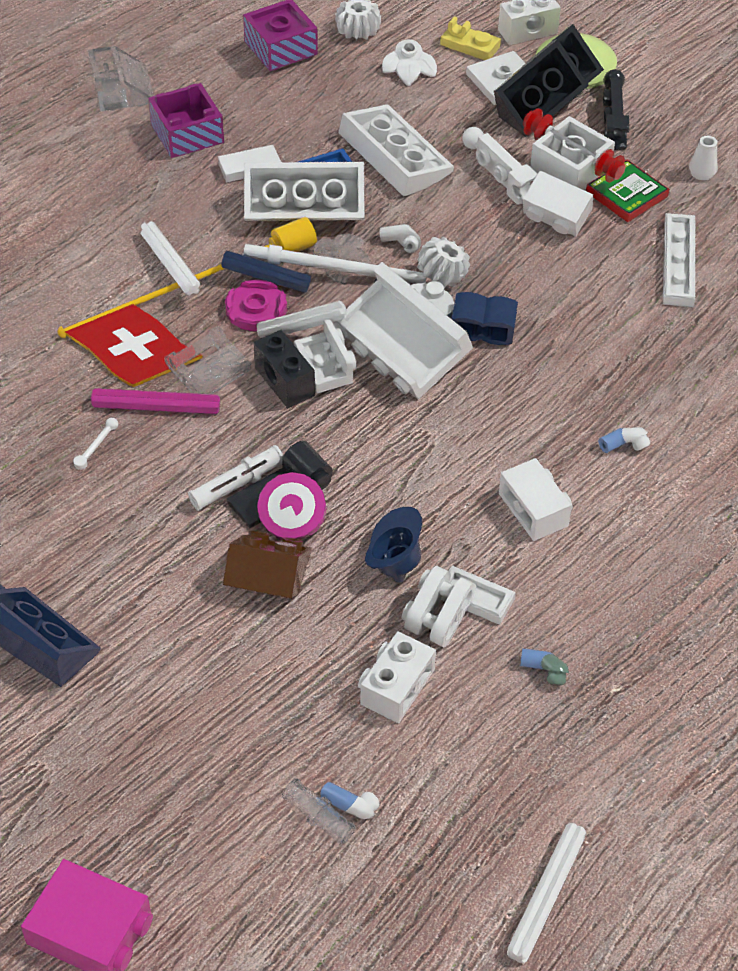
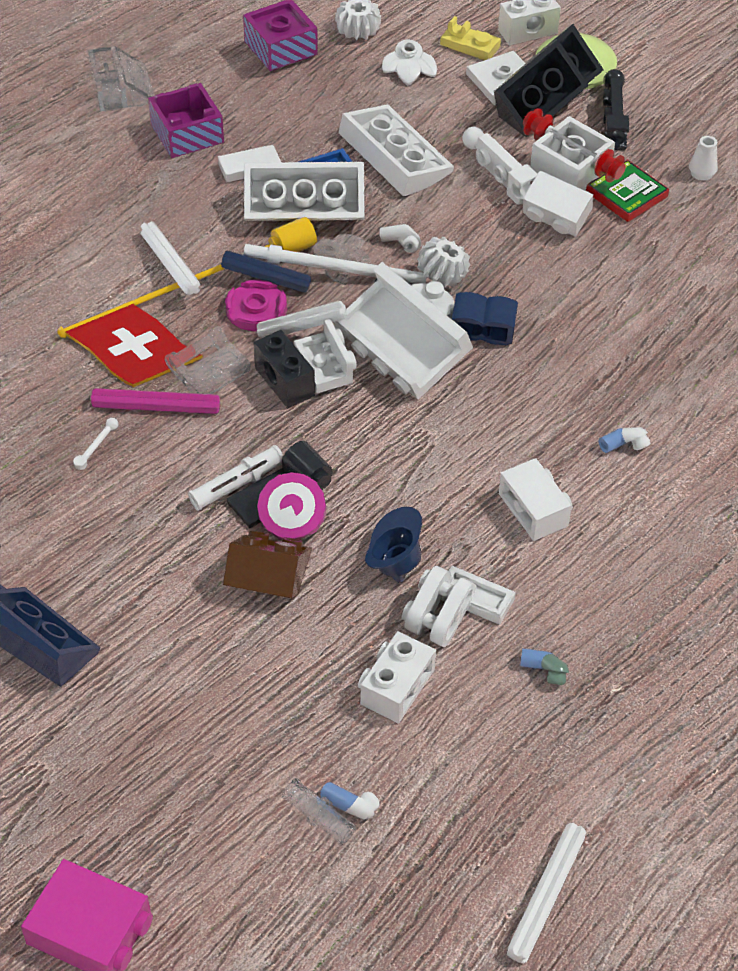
(679, 260): white tile -> none

